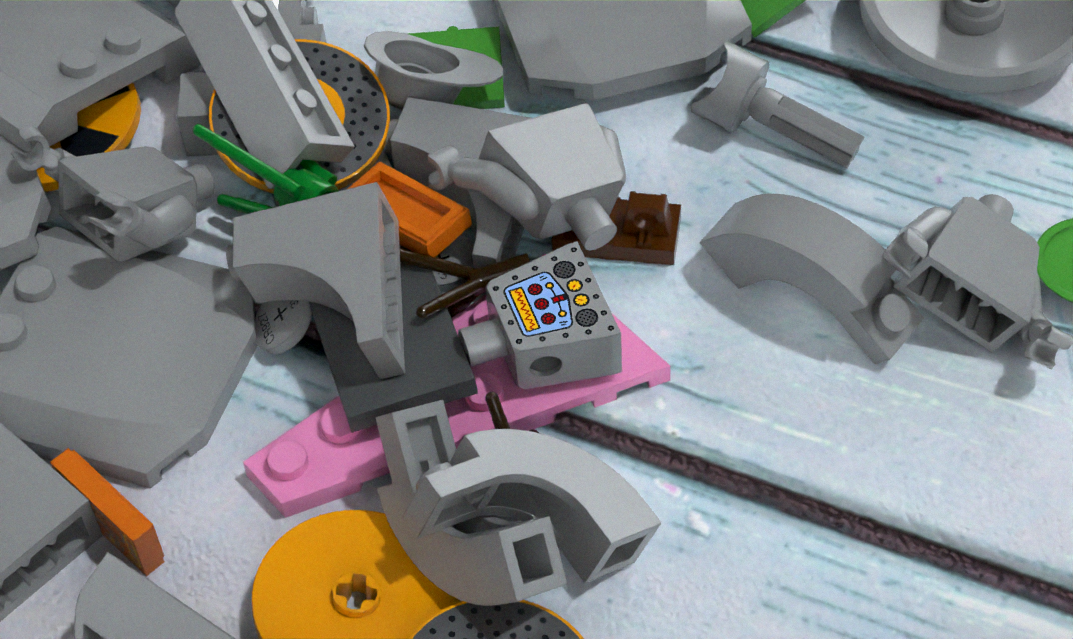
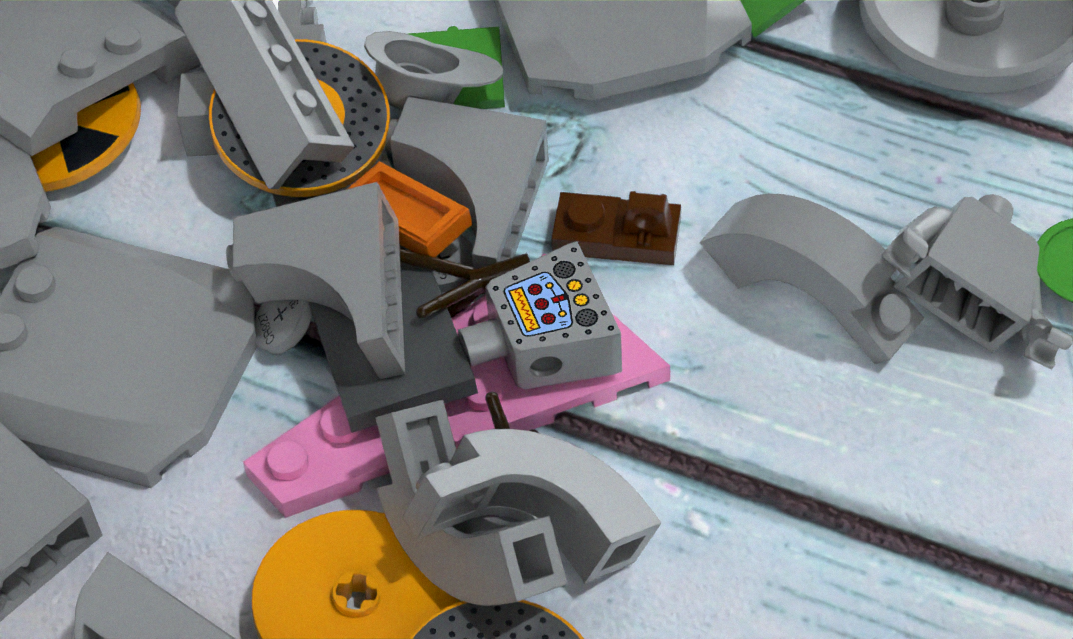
(114, 513): orange tile -> none
(122, 197): light grey torso -> none
(289, 187): green plant -> none
(546, 173): light grey torso -> none
(744, 95): light grey piece -> none

